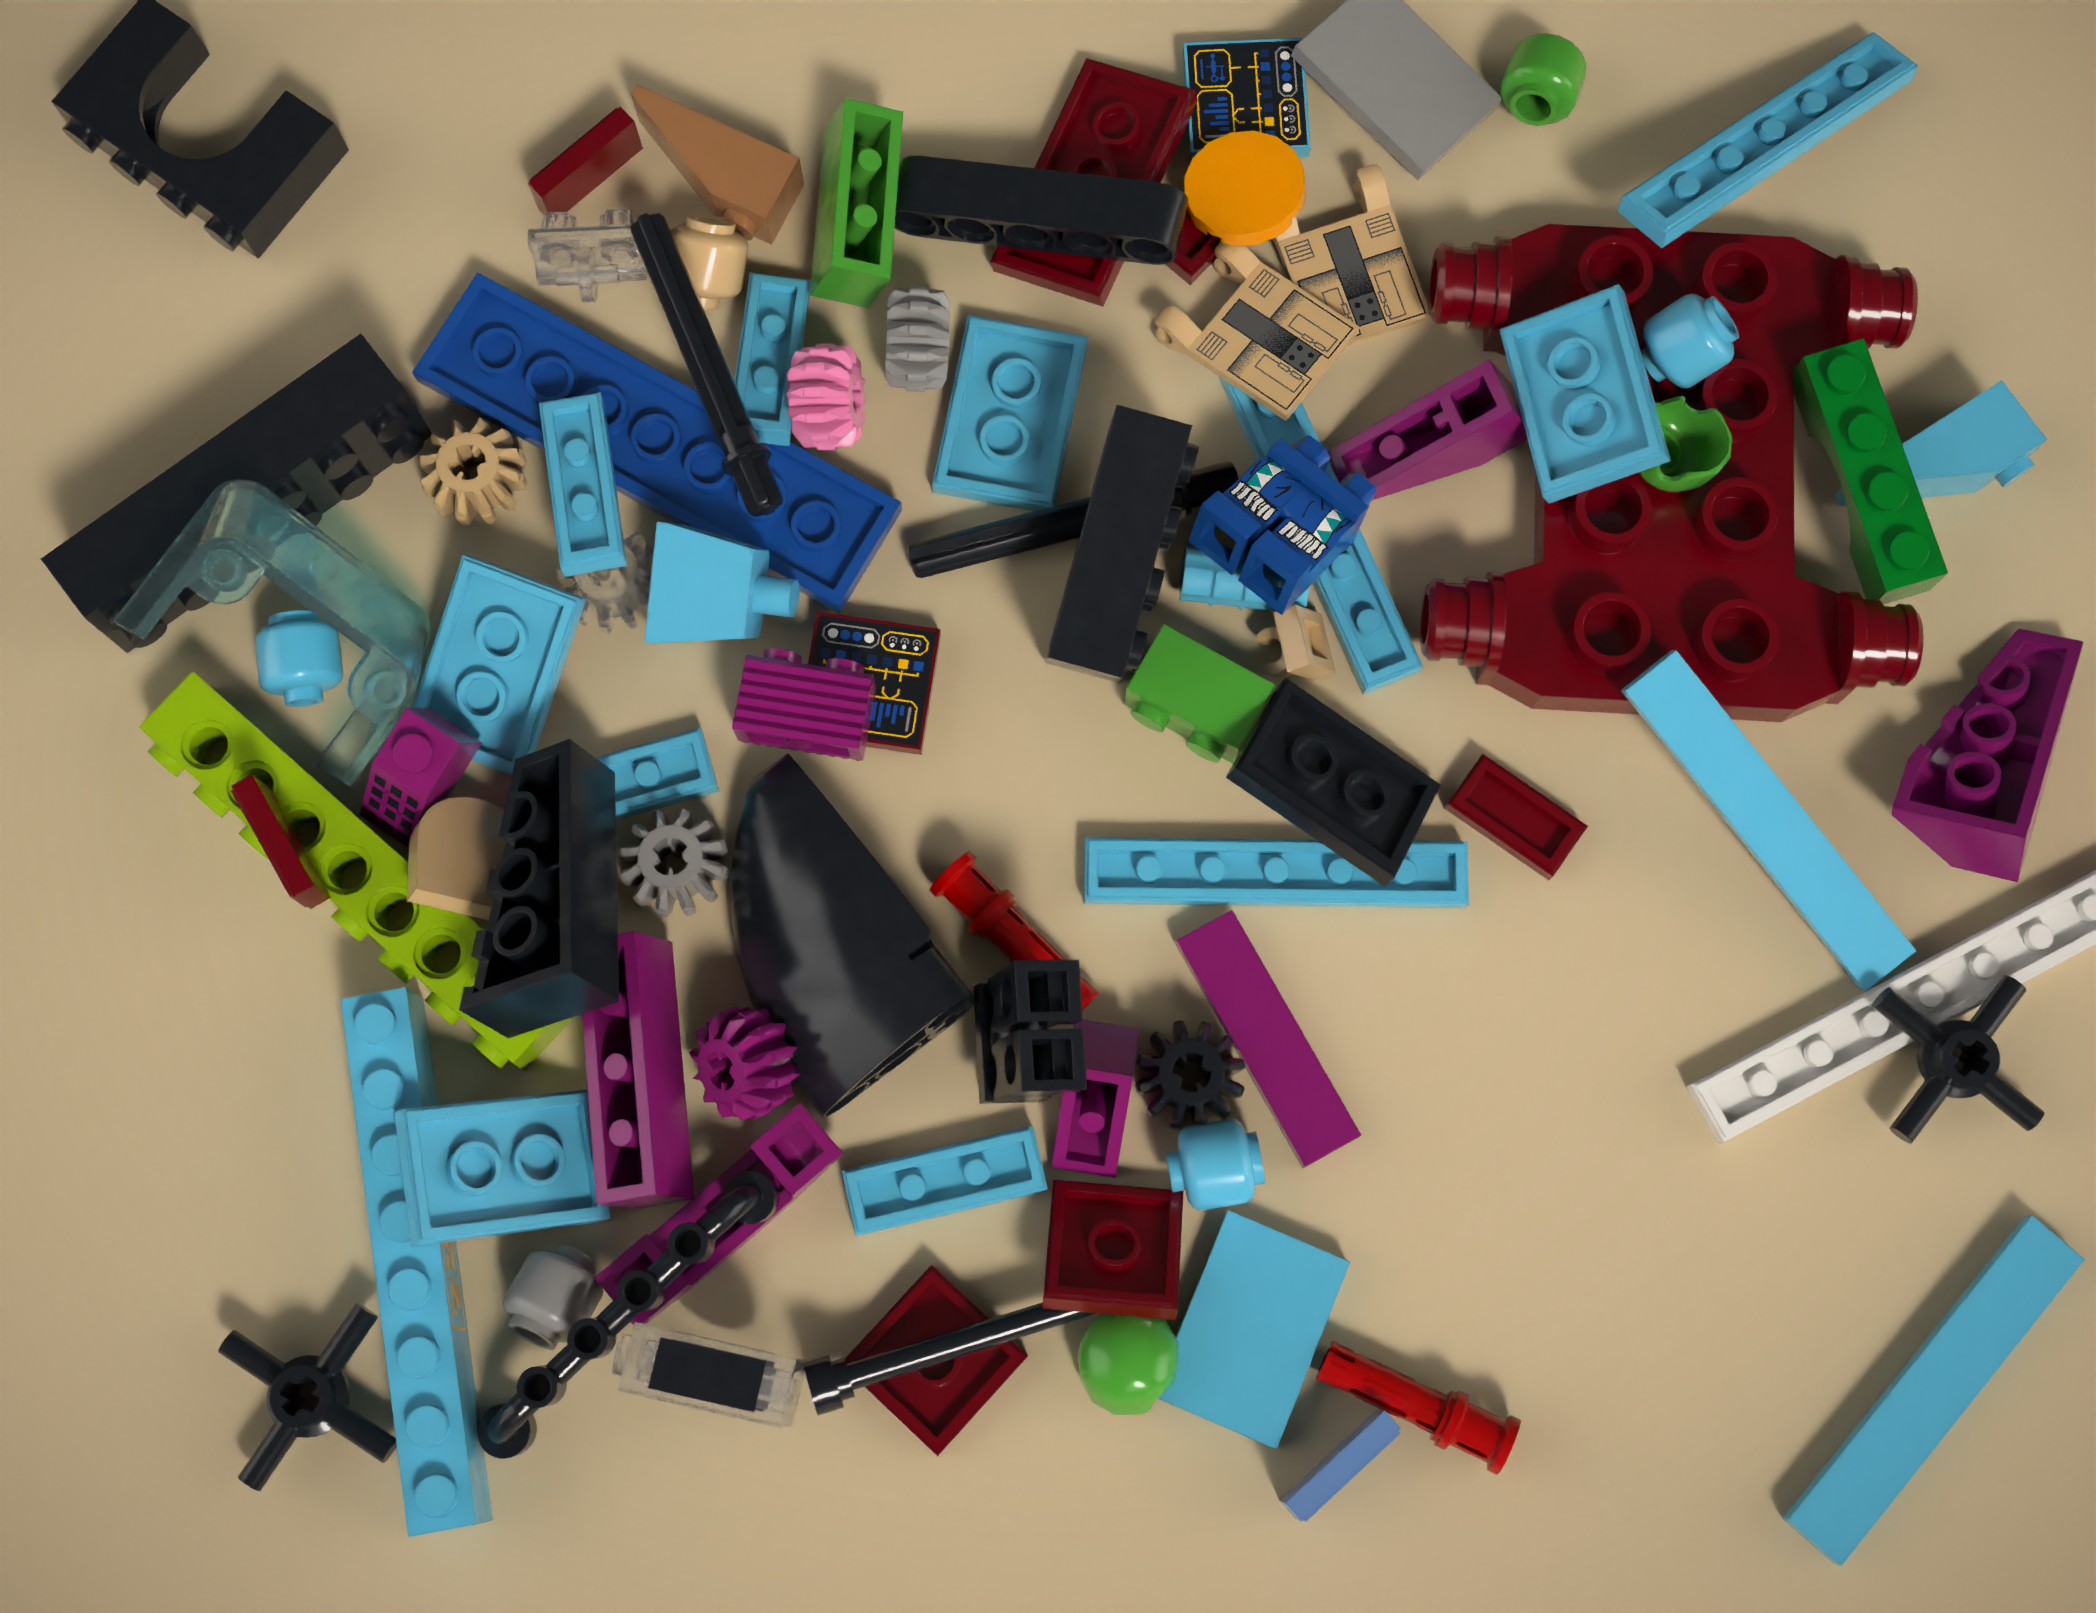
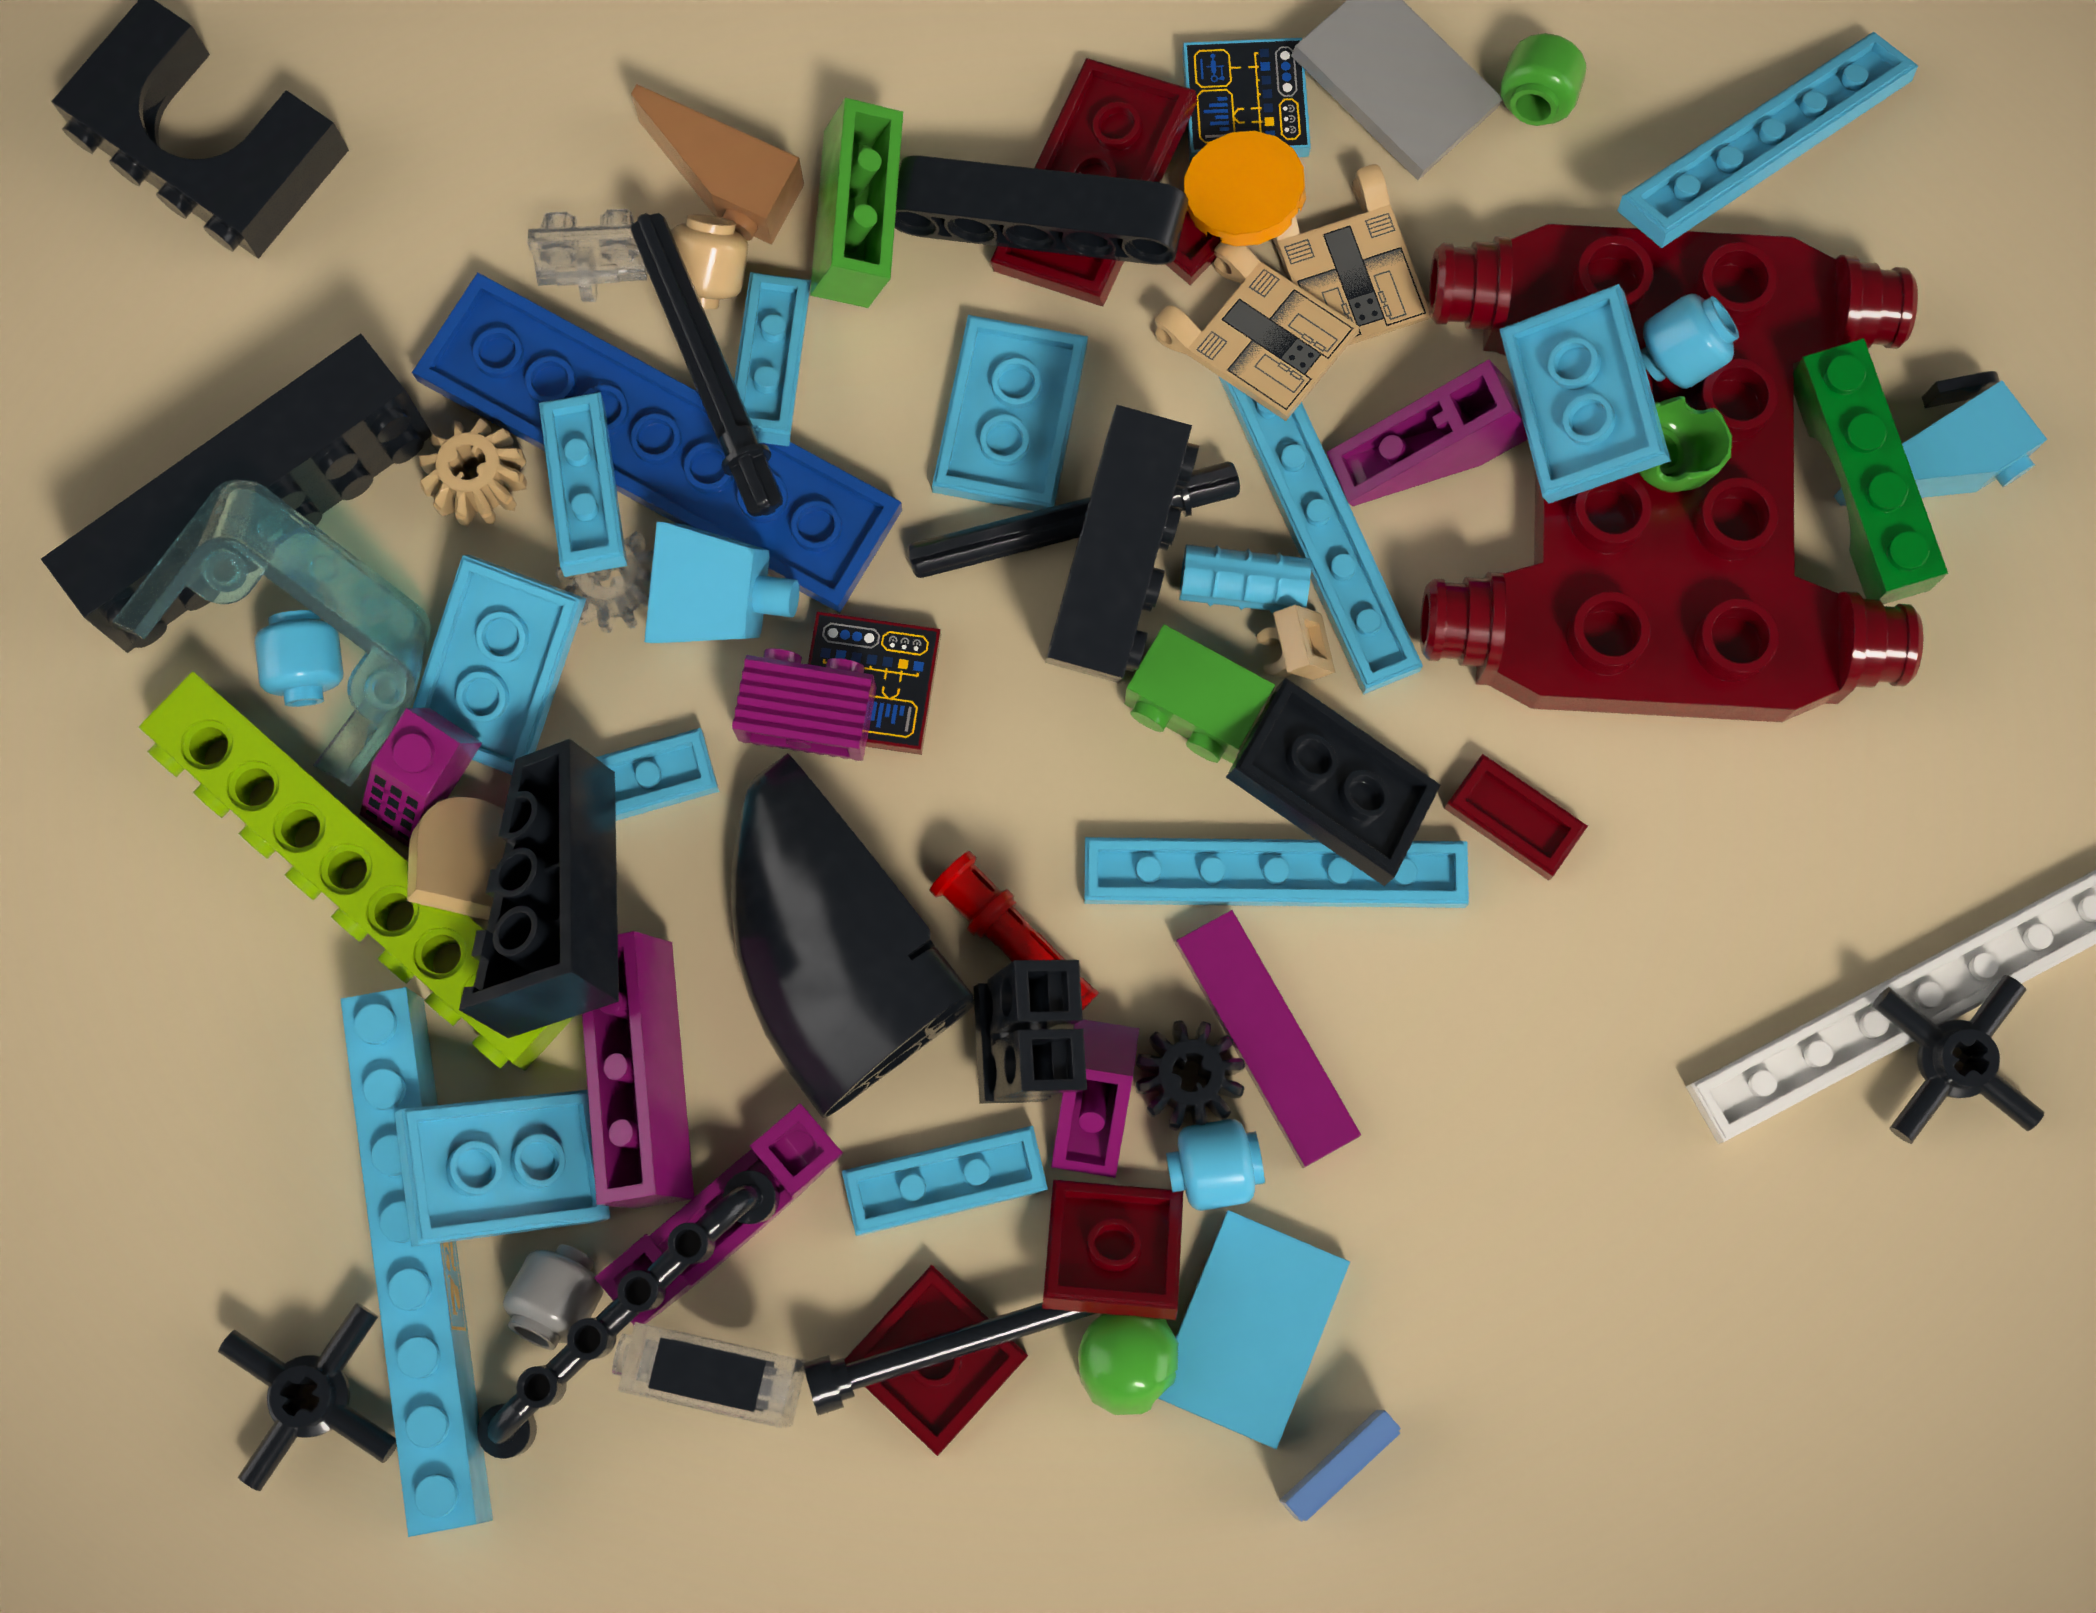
(279, 842): dark red tile -> none
(586, 163): dark red tile -> none
(650, 871): light grey gear -> none
(744, 1063): magenta gear -> none
(826, 396): bright pink gear -> none
(917, 338): light grey gear -> none
(1284, 518): blue hips -> none
(1445, 1416): red pin -> none
(1768, 820): medium azure tile -> none
(1933, 1390): medium azure tile -> none
(1959, 388): none -> black piece
(1986, 767): magenta wedge -> none

